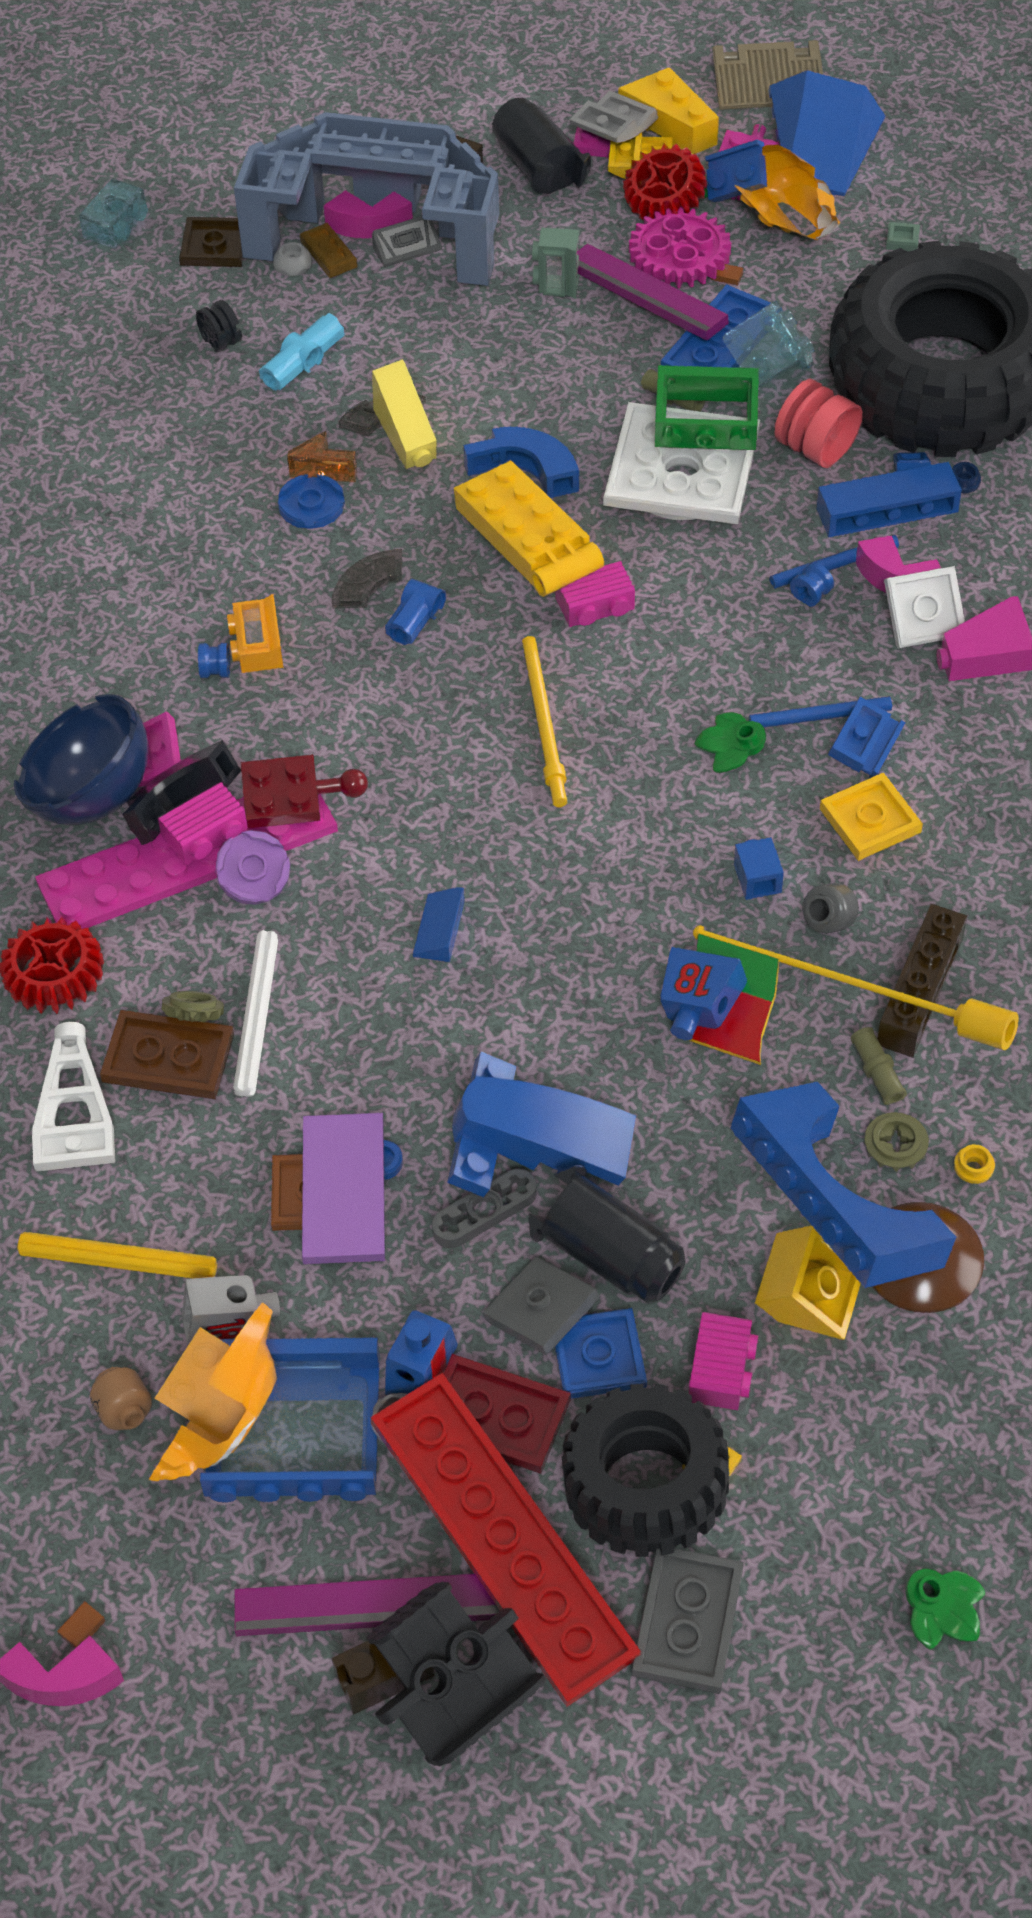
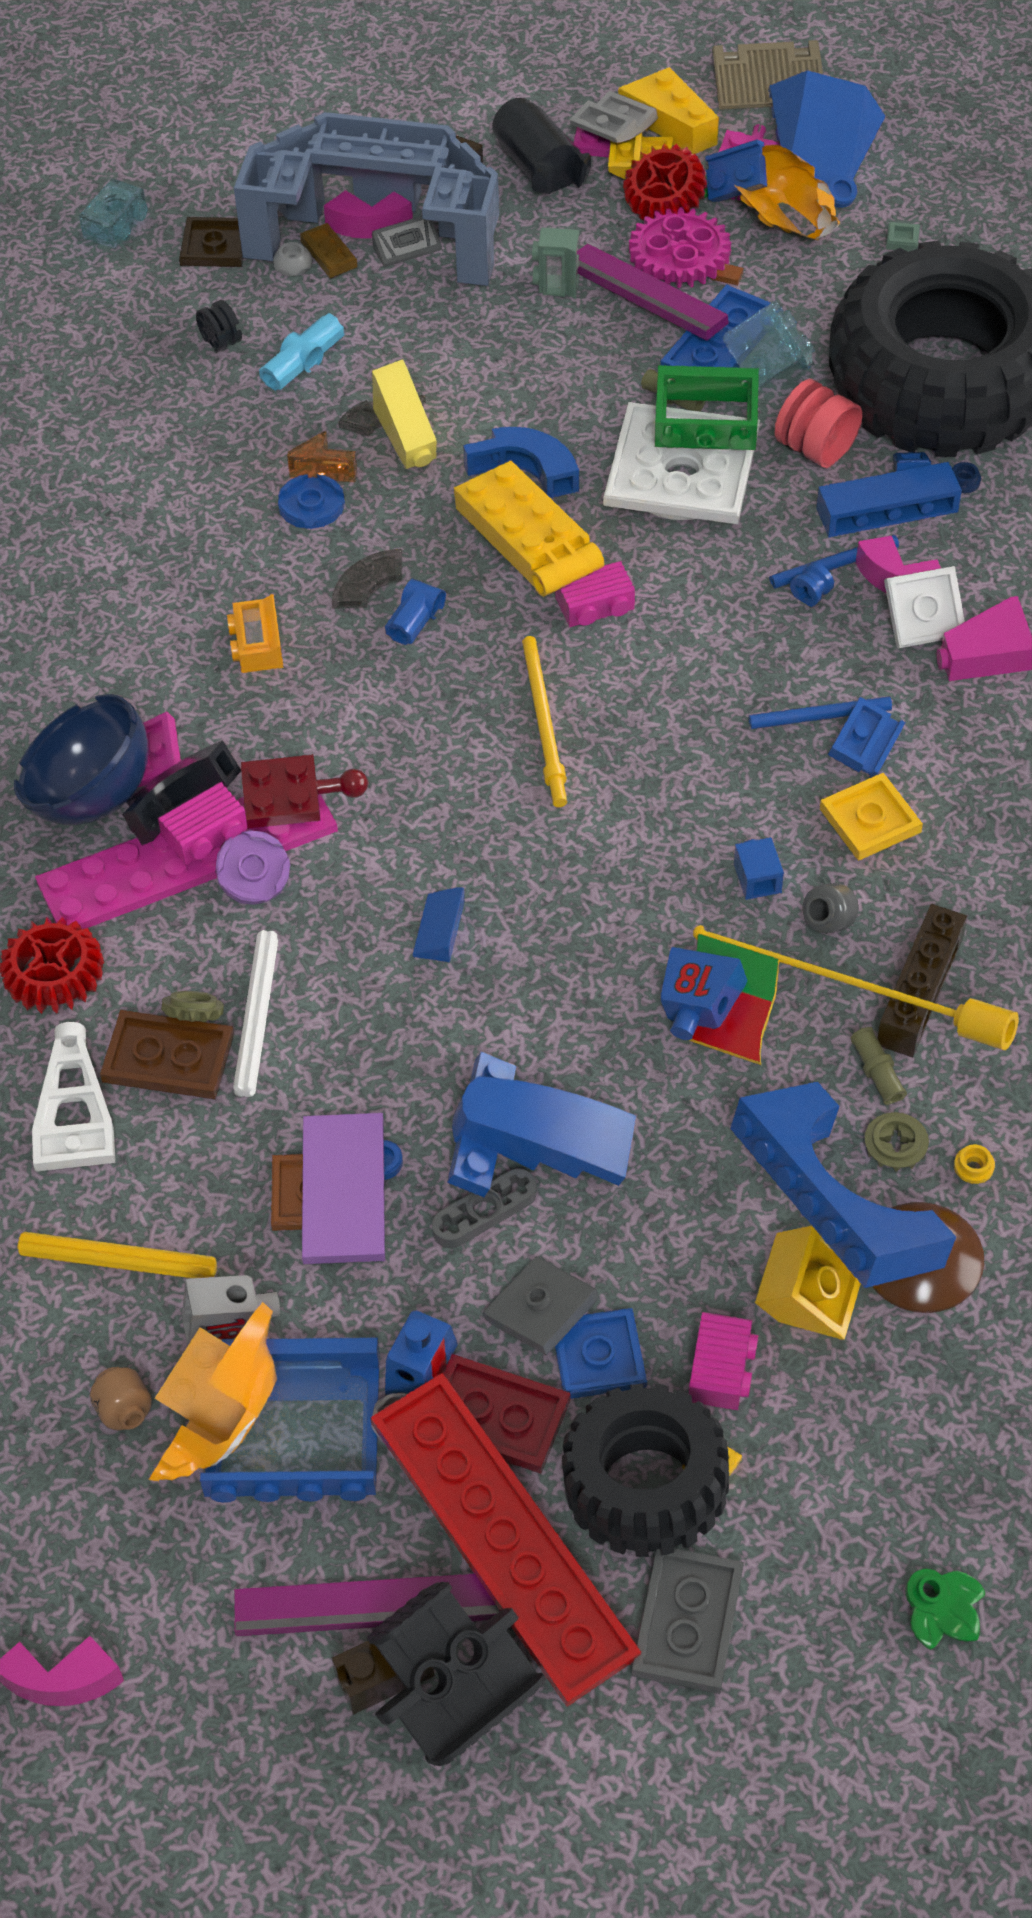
(81, 1625): dark orange piece -> none
(214, 660): blue wheel -> none
(610, 1238): black piece -> none
(730, 740): green plate -> none
(843, 190): none -> blue tile

